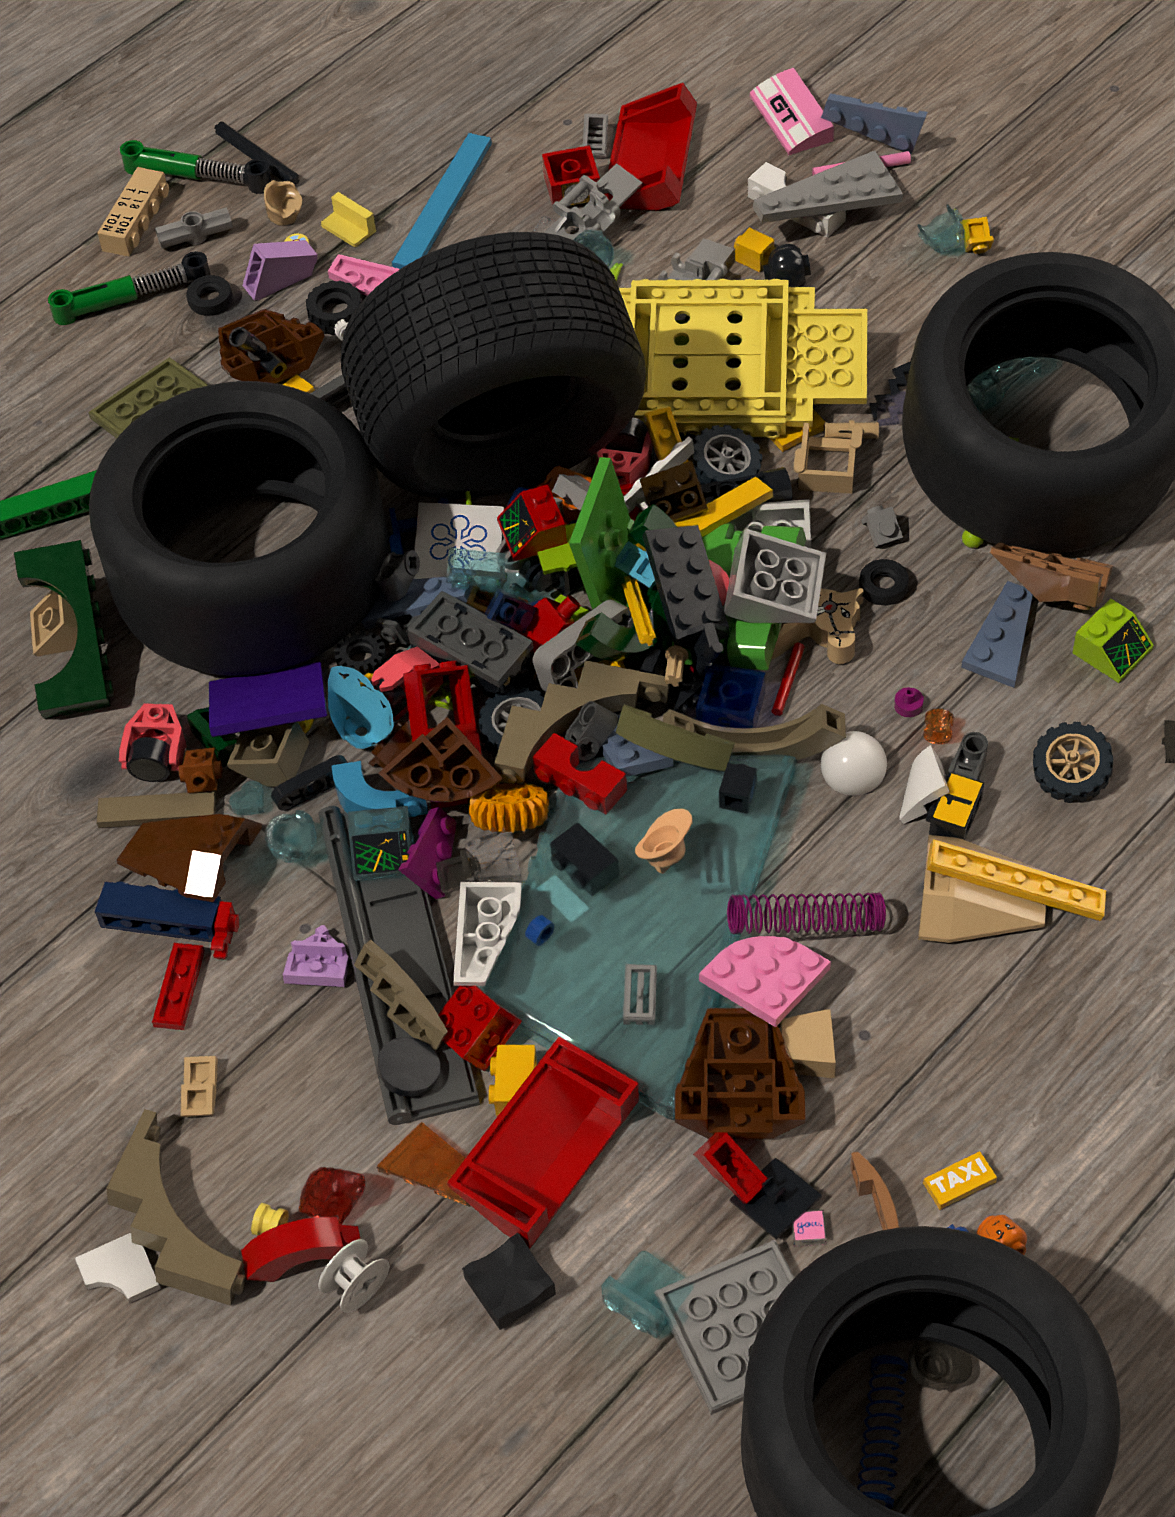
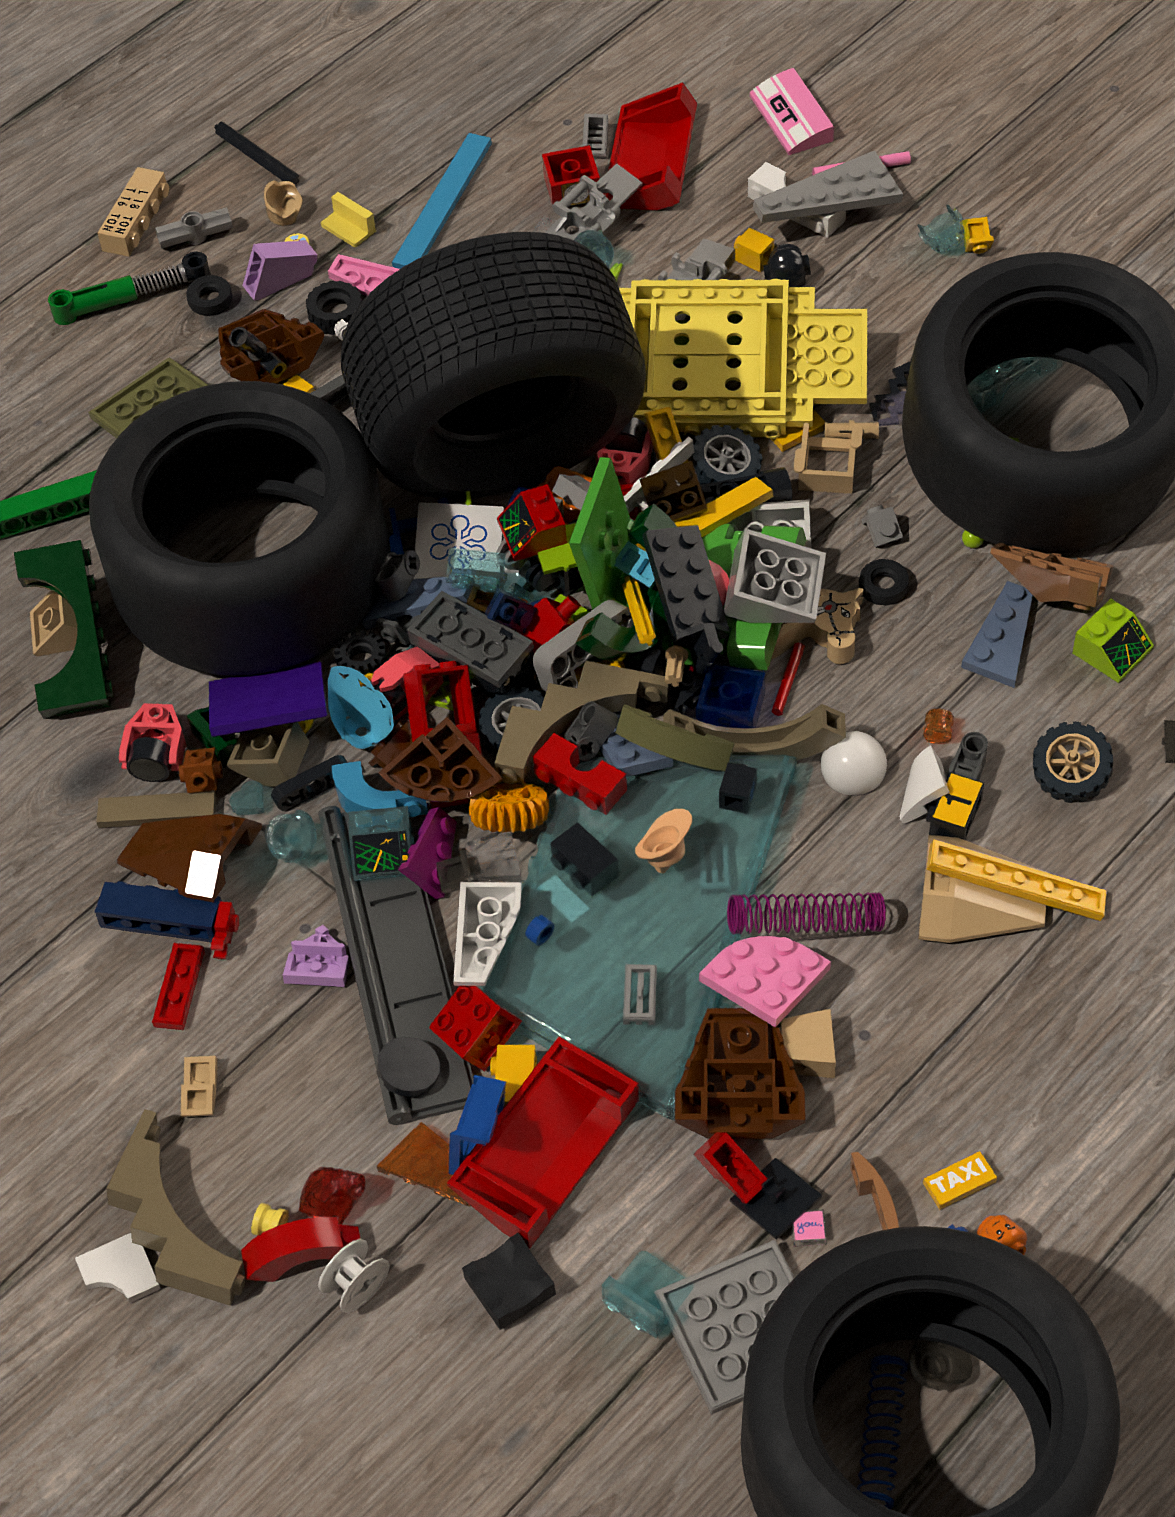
(186, 165): piece -> none
(407, 1003): dark tan slope -> none
(477, 1119): none -> blue piece
(887, 125): sand blue wing -> none
(908, 702): magenta tile -> none

